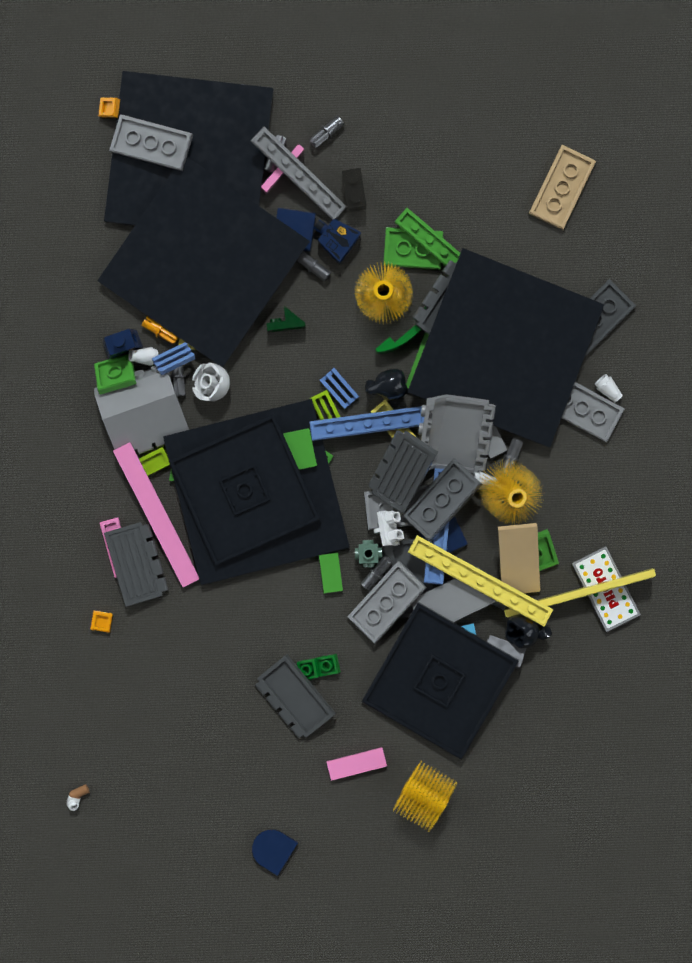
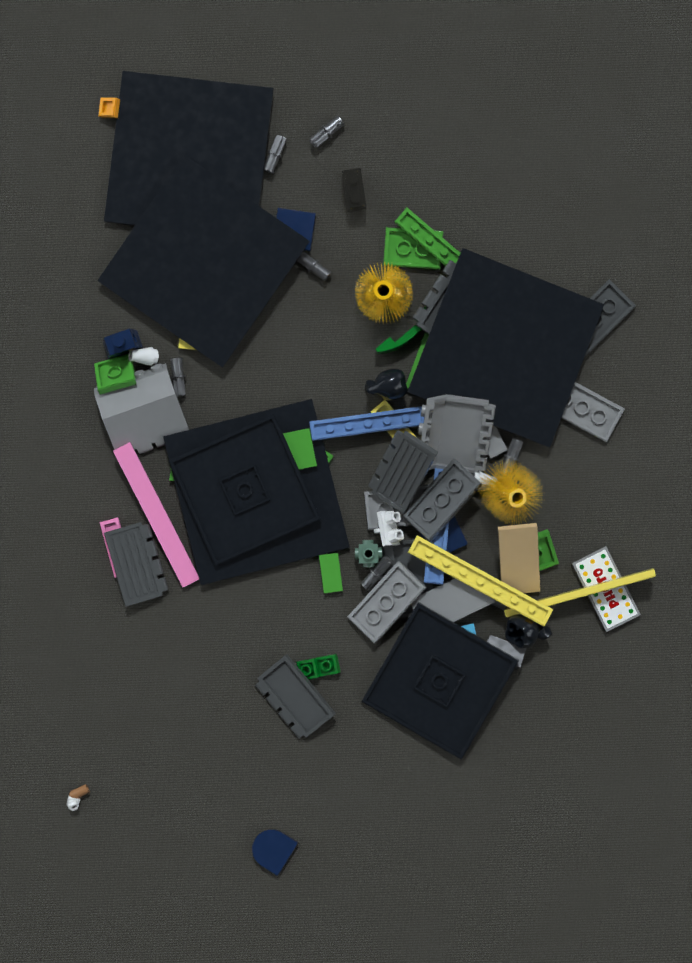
(101, 621): light orange tile -> none
(151, 142): light grey tile -> none
(155, 461): lime tile -> none
(159, 330): light orange axle -> none
(172, 356): medium blue tile -> none
(210, 382): white cylinder -> none
(277, 174): bright pink tile -> none
(291, 322): dark green slope -> none
(298, 173): light grey tile -> none
(319, 396): lime tile -> none
(328, 376): medium blue tile -> none
(336, 238): dark blue torso -> none
(356, 763): bright pink tile -> none
(425, 797): yellow piece -> none
(562, 187): tan tile -> none
(608, 388): white cone -> none

